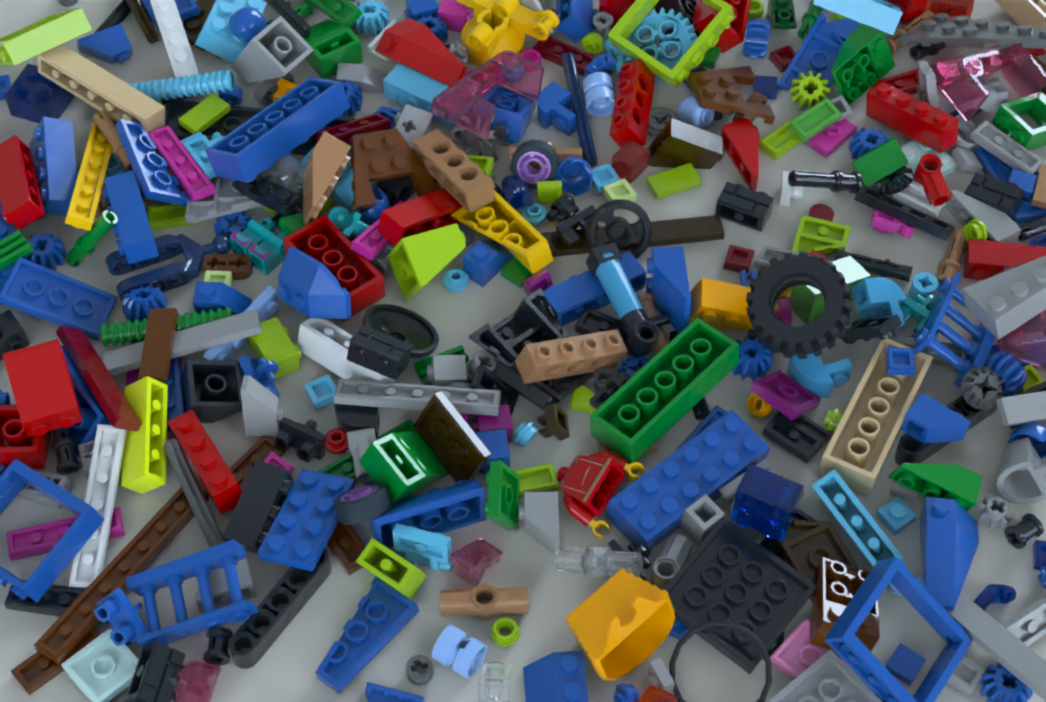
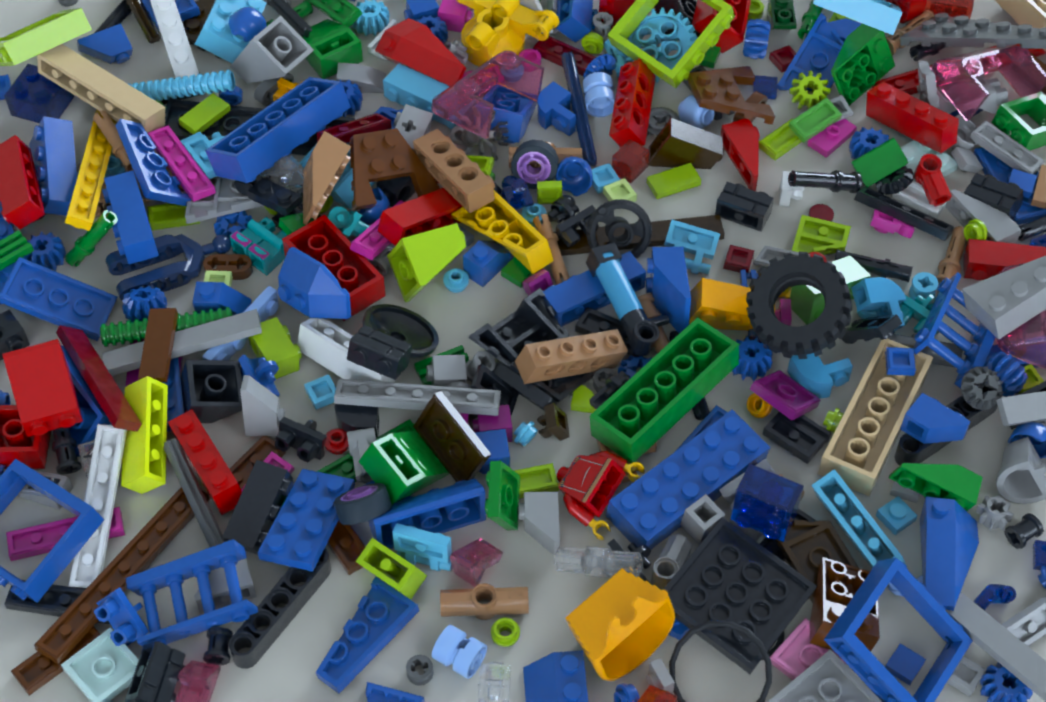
(557, 266): none -> medium nougat pin
(694, 241): none -> medium azure plate

